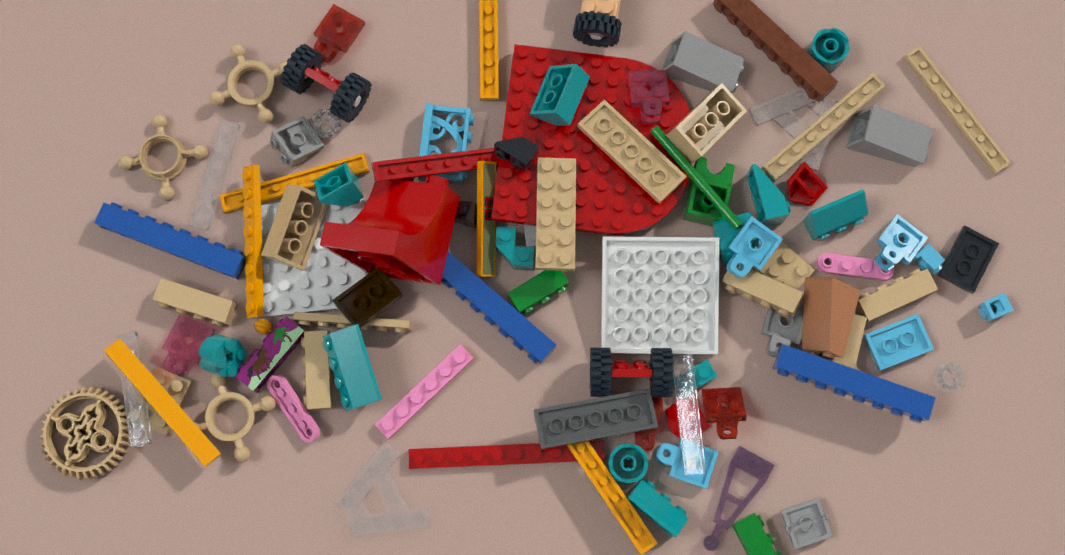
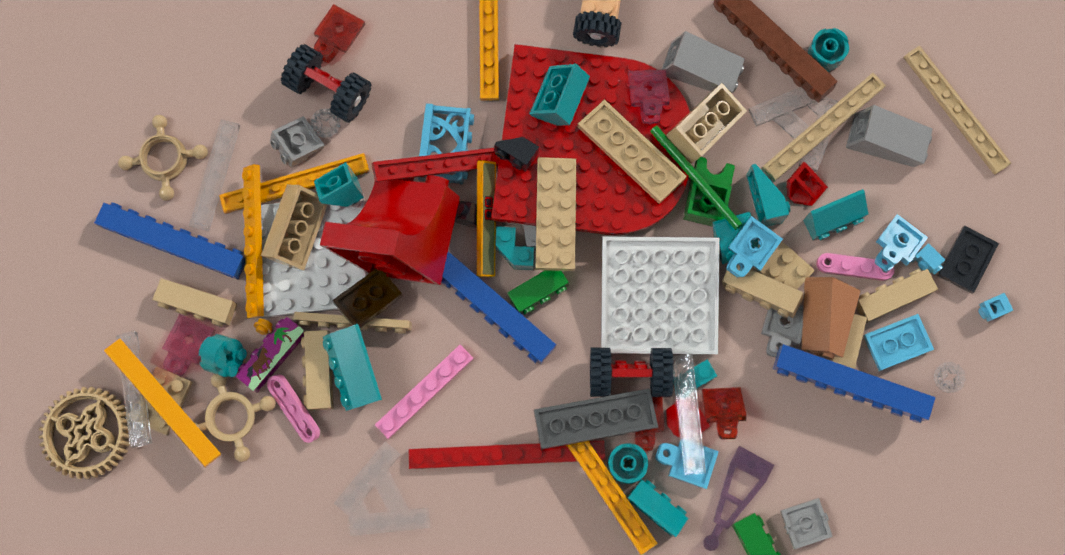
(217, 98): tan piece -> none

